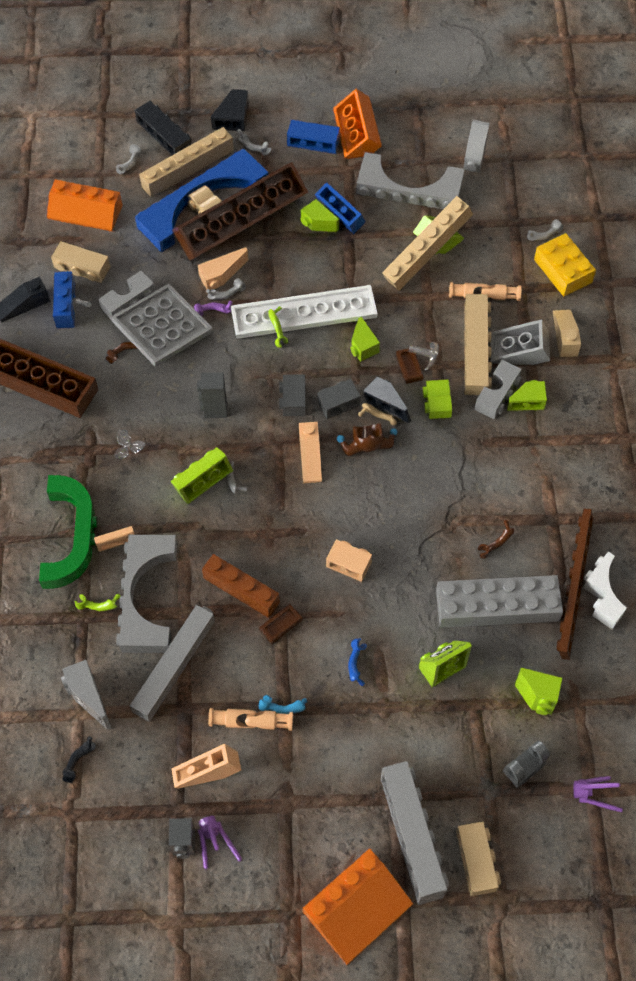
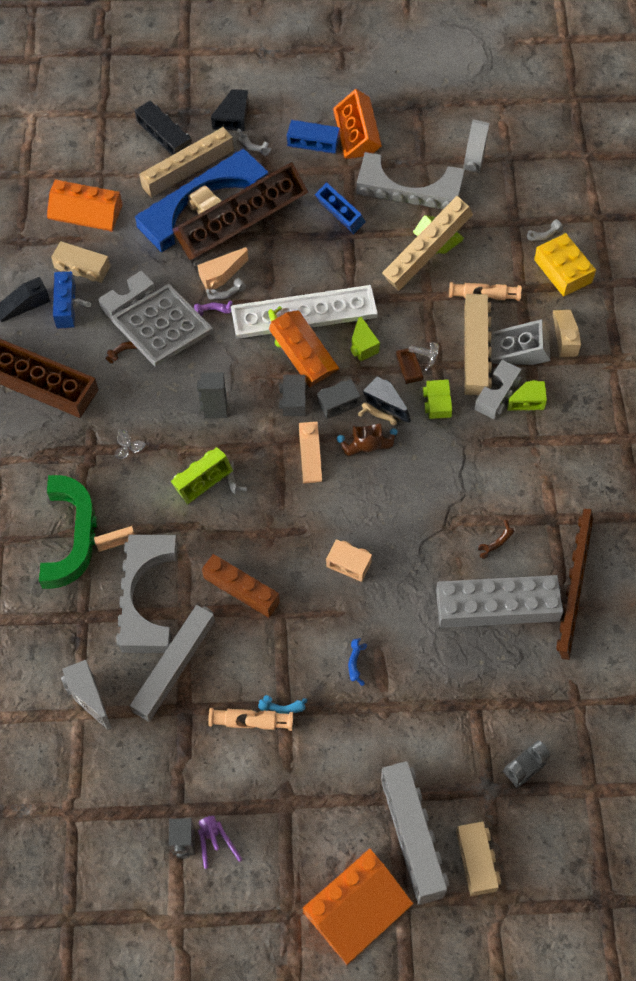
(68, 773): black piece -> none
(108, 605): lime piece -> none
(135, 150): light grey piece -> none
(207, 767): light nougat slope -> none
(280, 624): reddish brown tile -> none
(303, 347): none -> orange slope
(319, 218): lime slope -> none
(445, 661): lime slope -> none
(539, 690): lime slope -> none
(583, 789): medium lavender plant -> none
(607, 607): white arch -> none

